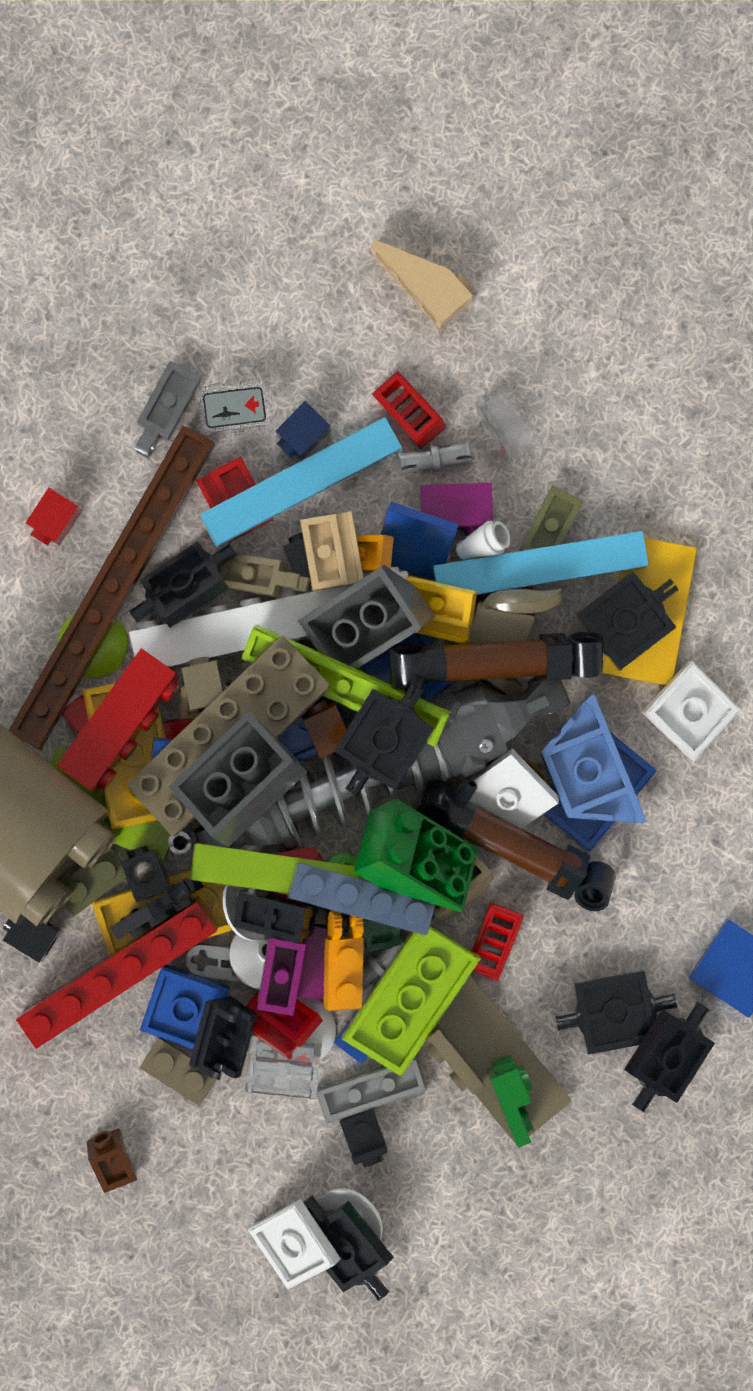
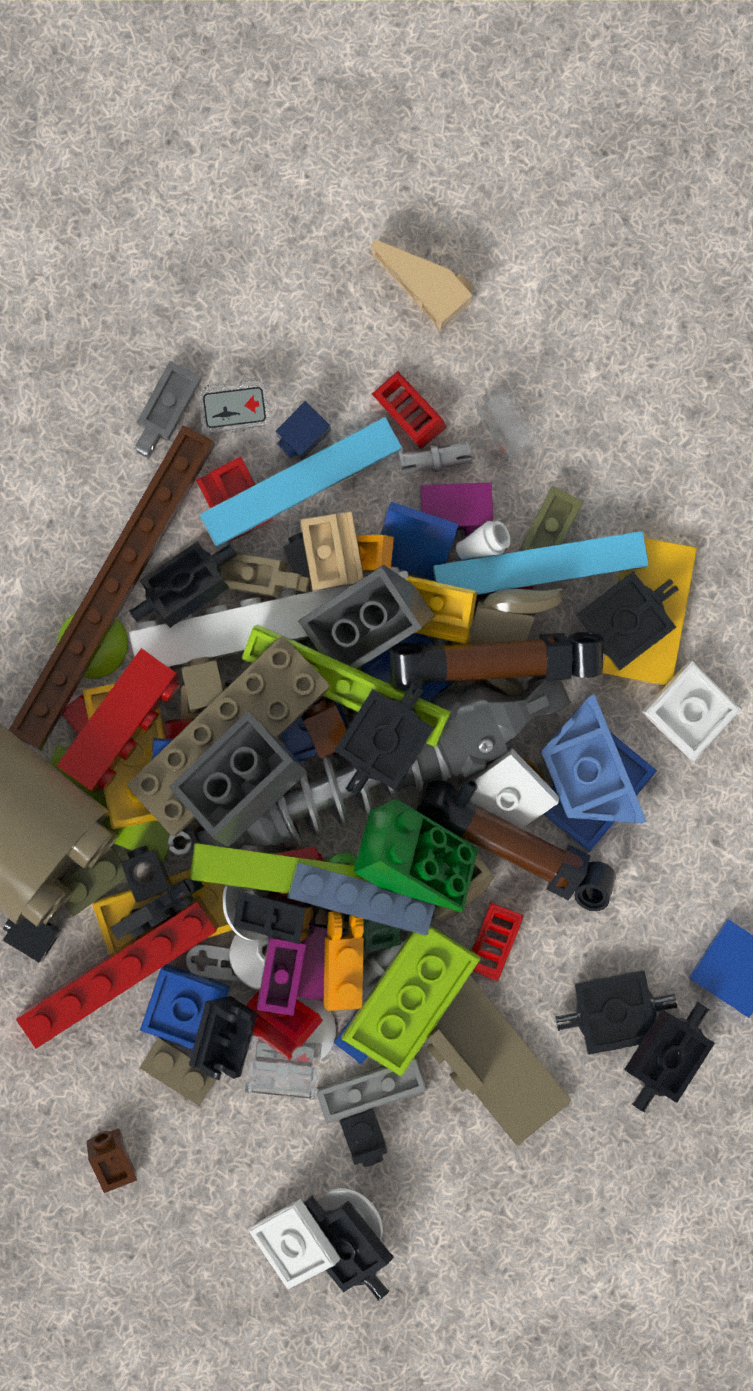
(53, 518): red brick -> none
(512, 1091): green plate -> none

